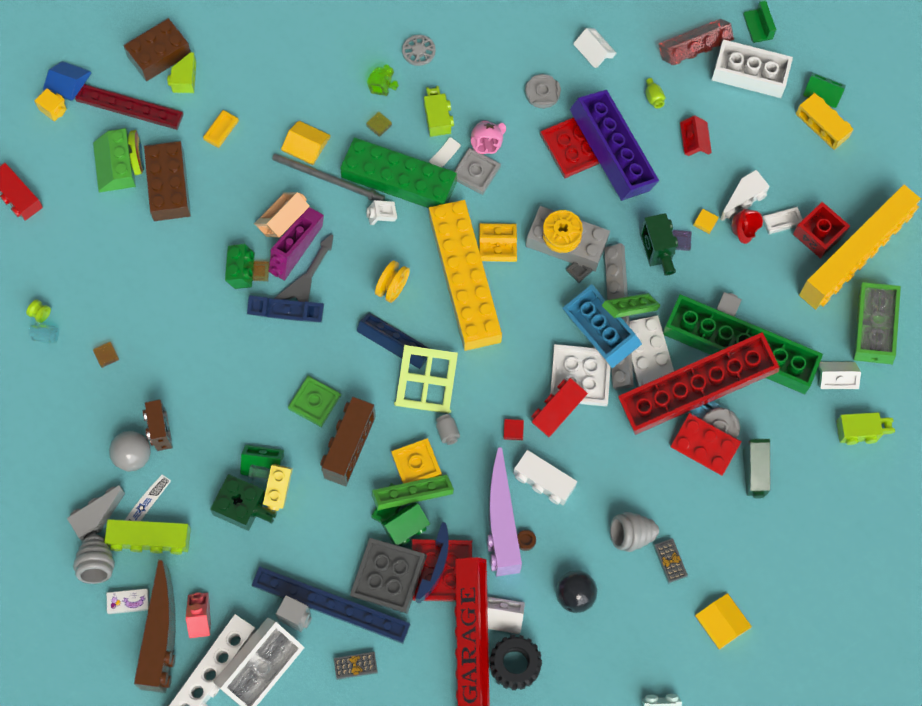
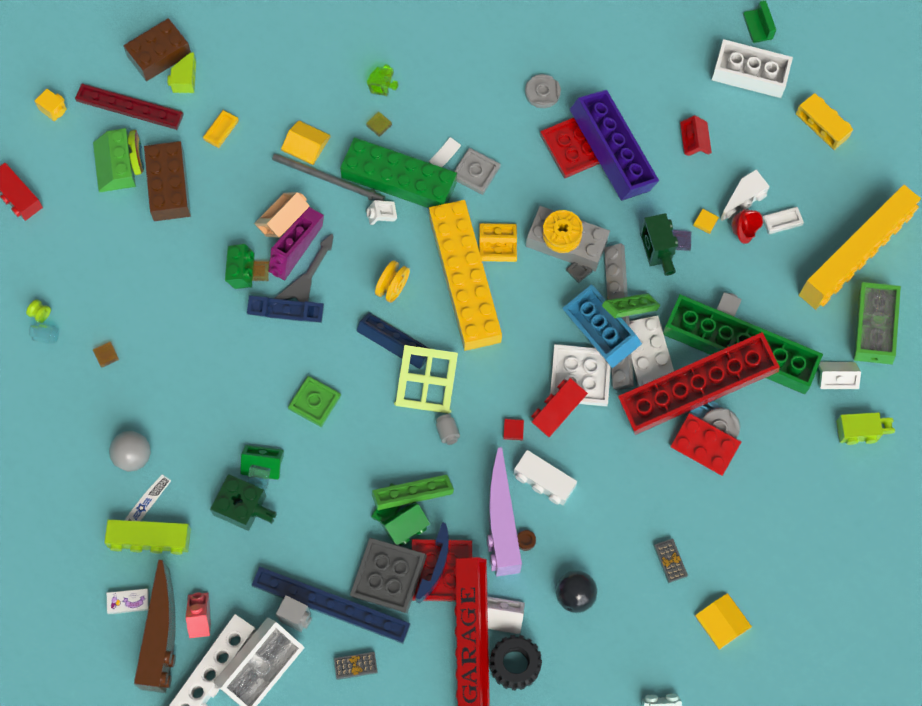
(66, 80): blue slope -> none
(93, 560): light grey piece -> none
(95, 515): light grey slope -> none
(158, 425): reddish brown piece -> none
(277, 487): light yellow brick -> none
(349, 441): reddish brown brick -> none
(416, 462): yellow plate -> none
(418, 50): light grey wheel -> none
(437, 112): lime brick -> none
(487, 137): bright pink piece -> none
(594, 47): white panel -> none
(632, 531): light grey piece -> none
(654, 94): lime plant -> none
(696, 41): clear red brick -> none
(757, 467): slope -> none
(821, 230): red brick -> none
(825, 88): green panel -> none

